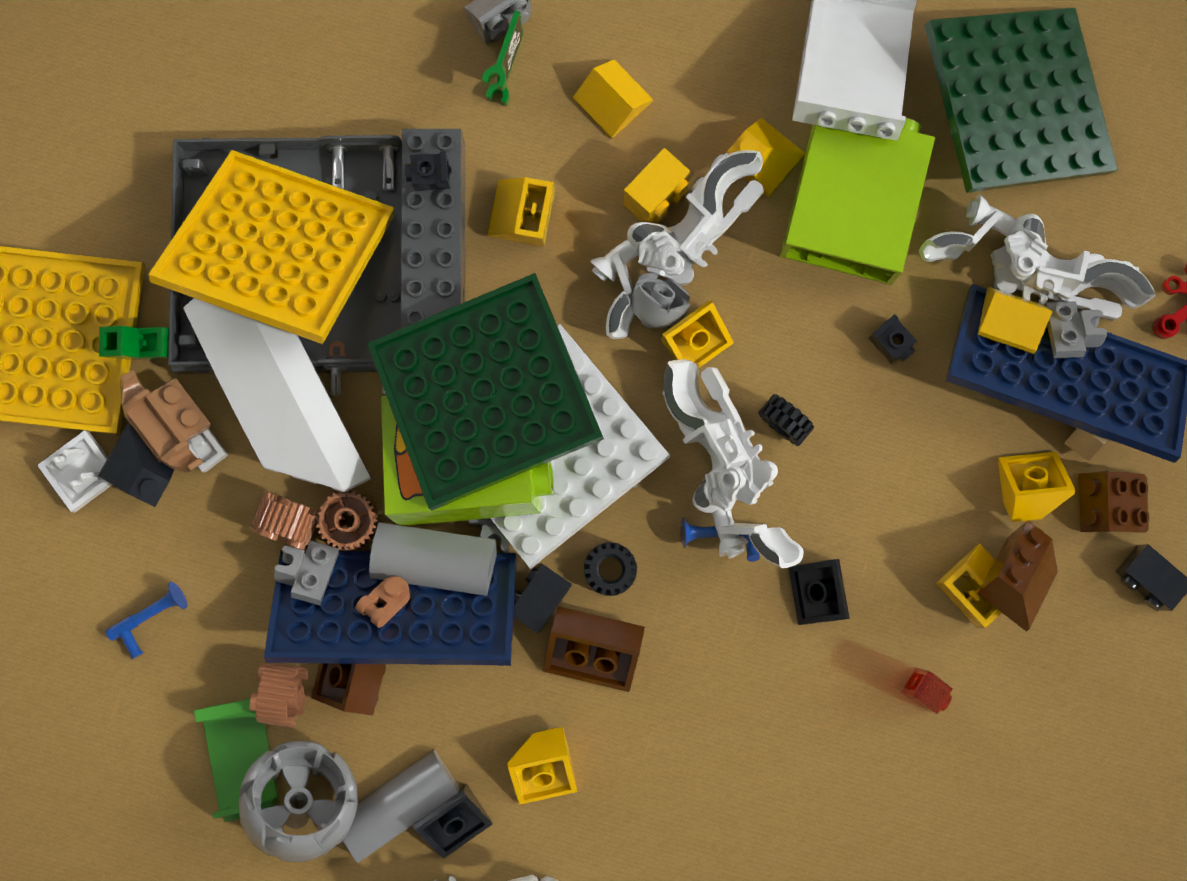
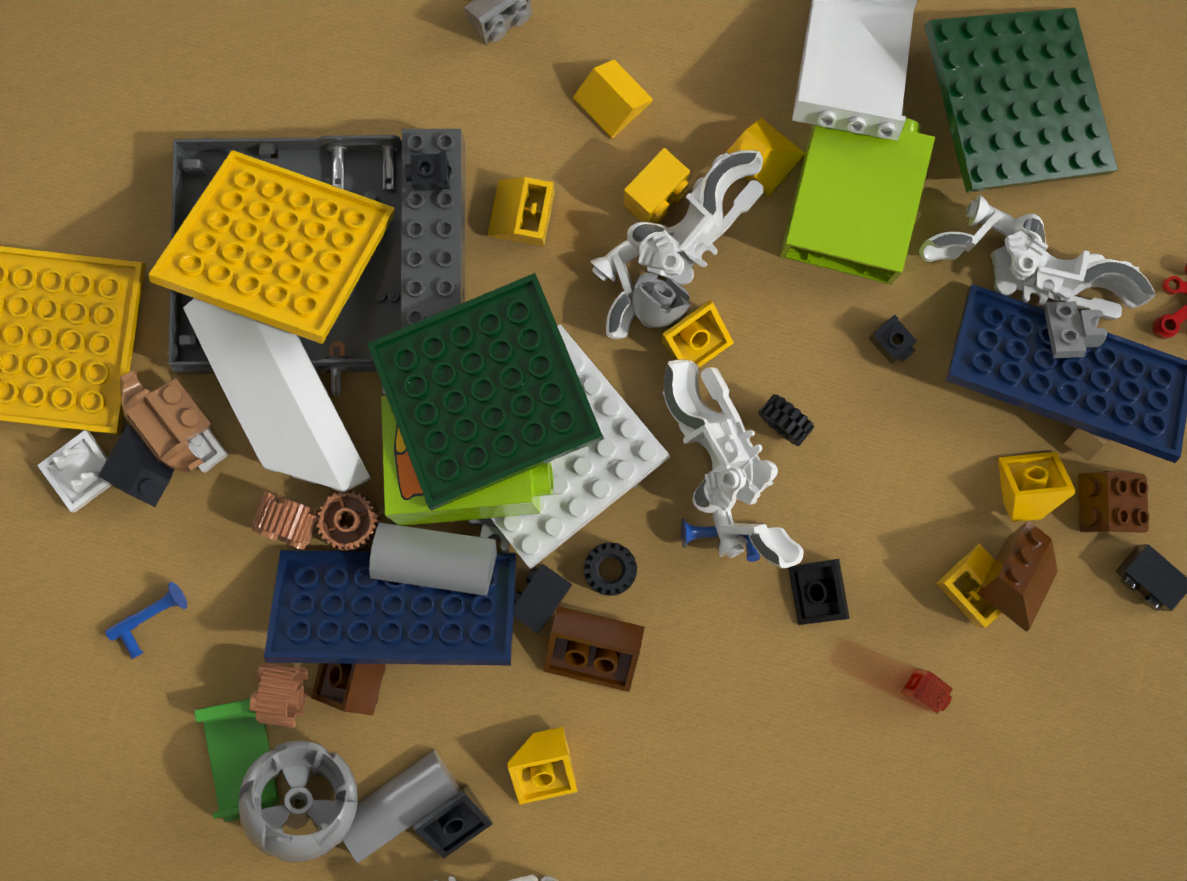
(133, 343): green brick -> none
(307, 571): light grey plate -> none
(392, 593): nougat plate -> none
(505, 61): green flag -> none
(1013, 320): yellow slope -> none

